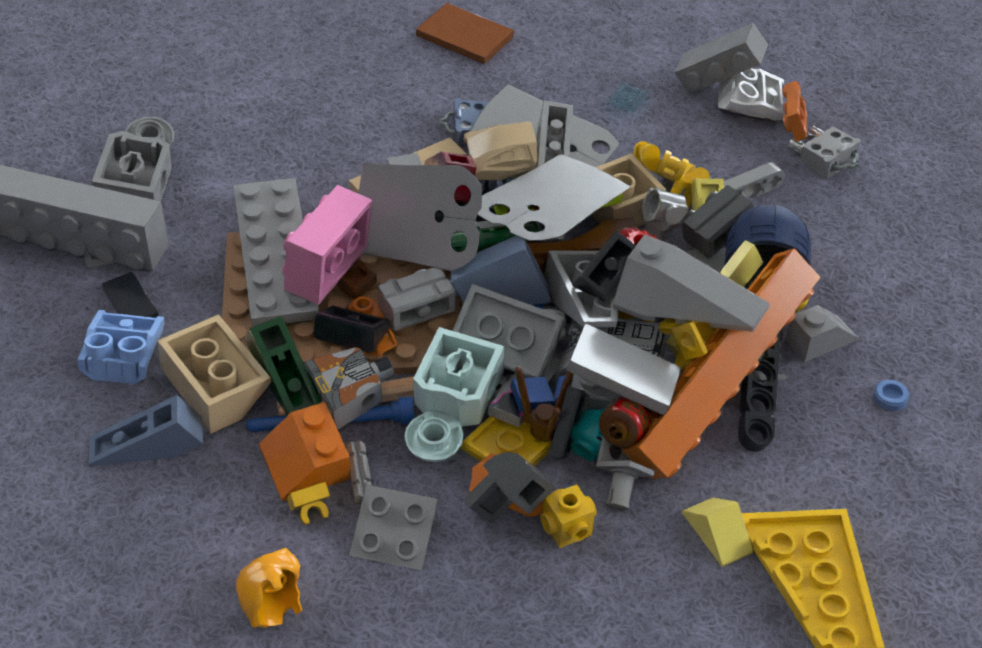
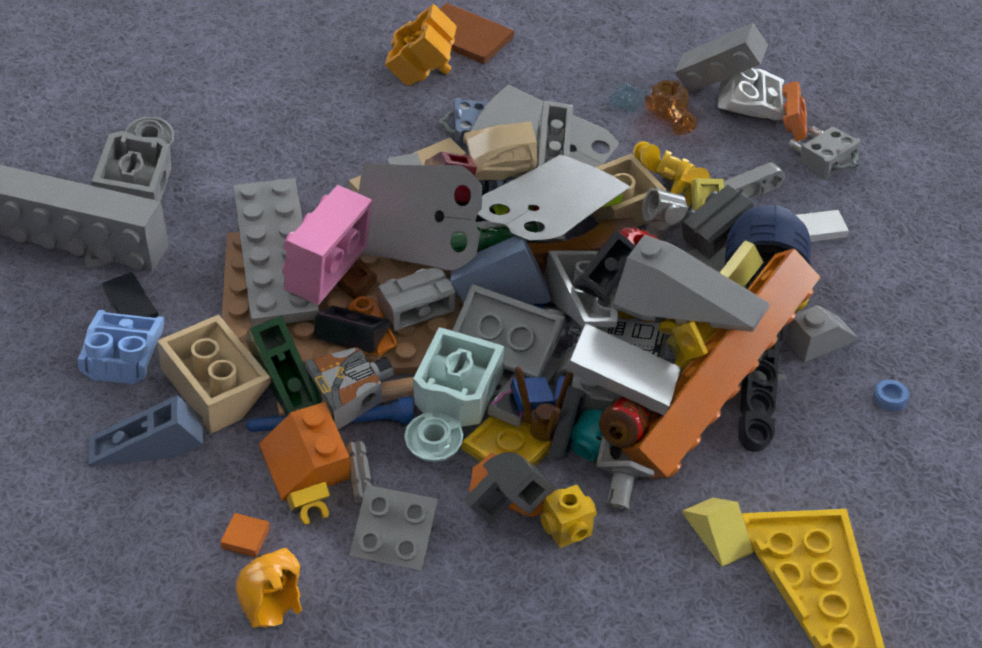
(245, 535): none -> orange tile
(422, 46): none -> light orange brick
(670, 102): none -> clear orange connector
(824, 225): none -> white tile

